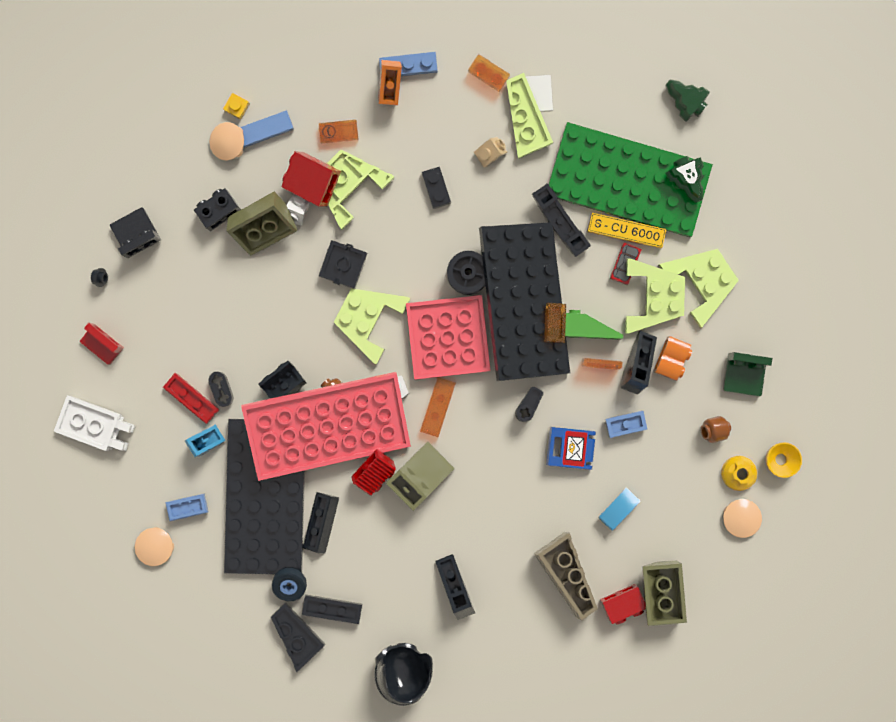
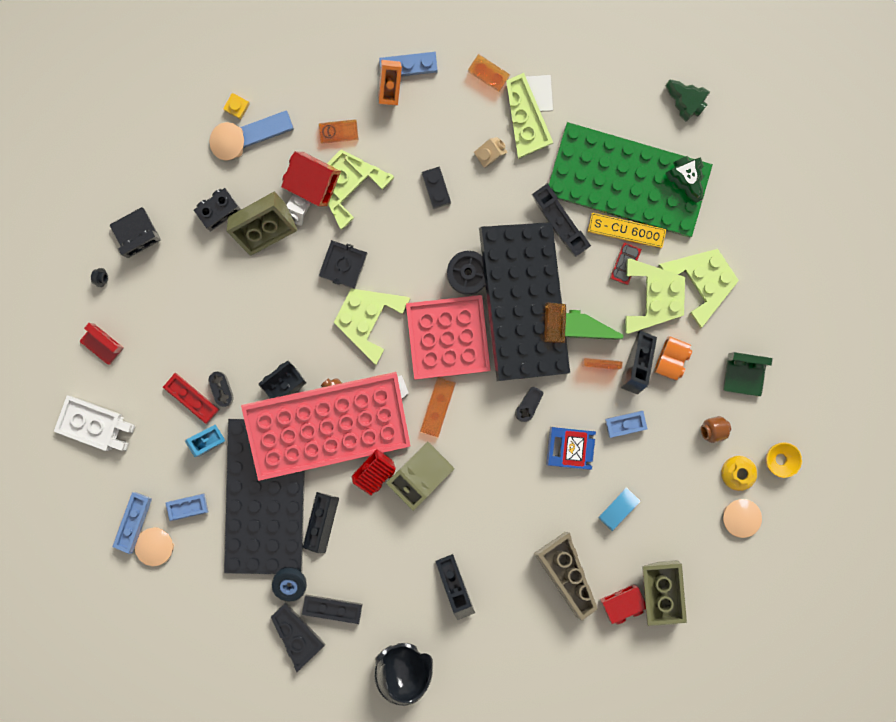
(132, 522): none -> medium blue plate

